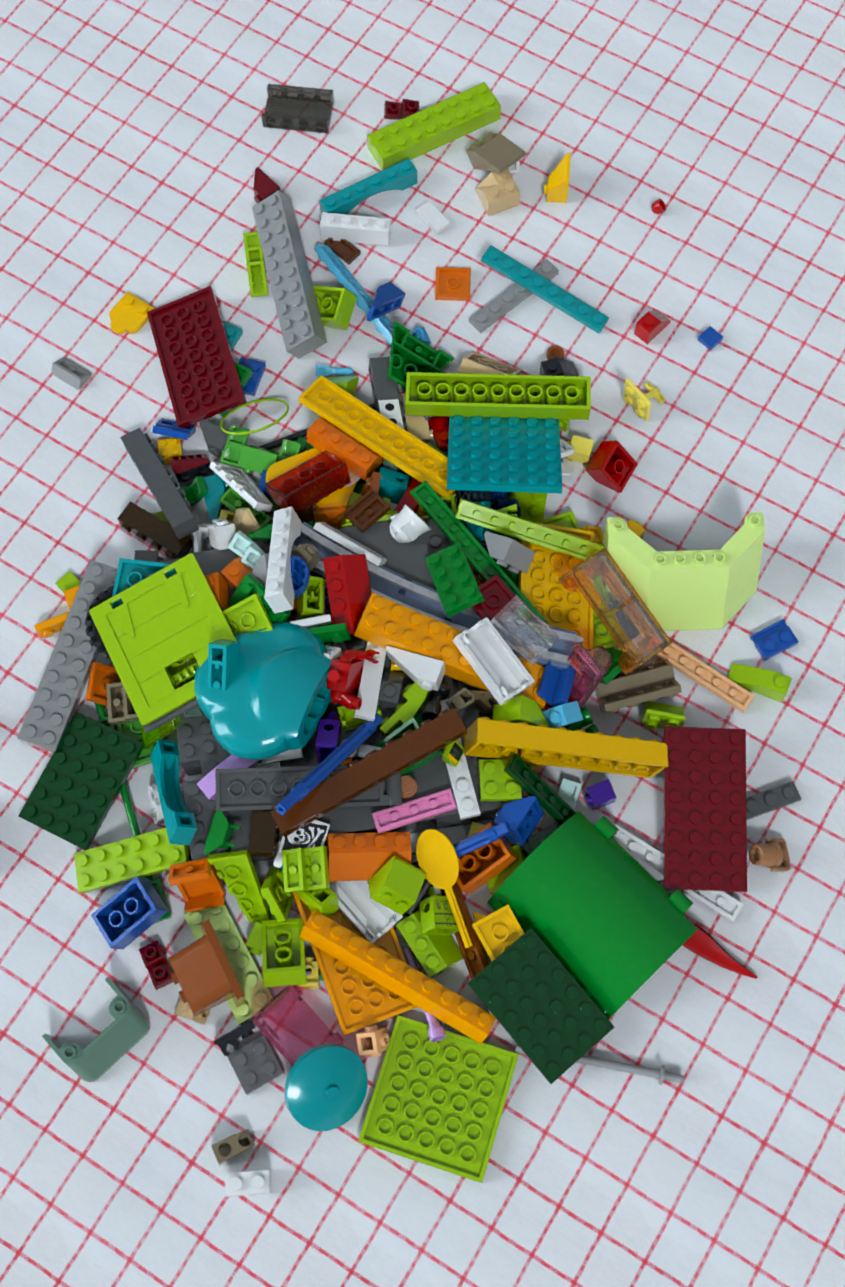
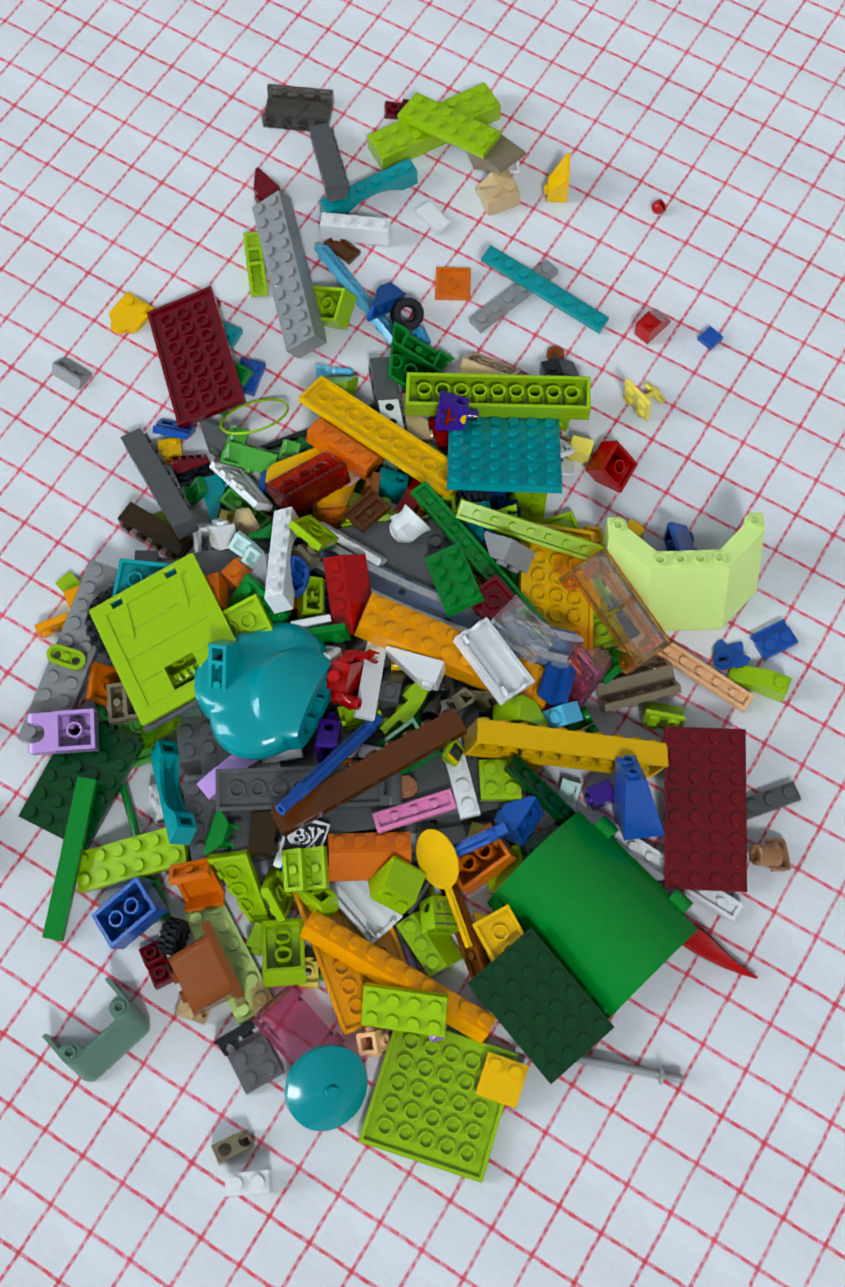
(59, 731): none -> lavender brick
(66, 658): none -> lime plate
(70, 859): none -> green tile
(173, 936): none -> black tyre
(313, 532): none -> lime plate
(329, 162): none -> dark grey brick
(405, 1009): none -> lime plate
(414, 305): none -> black tyre
(449, 125): none -> lime plate
(453, 412): none -> dark purple torso
(502, 1080): none -> yellow plate
(633, 801): none -> blue slope
(678, 537): none -> blue slope
(731, 654): none -> blue plate

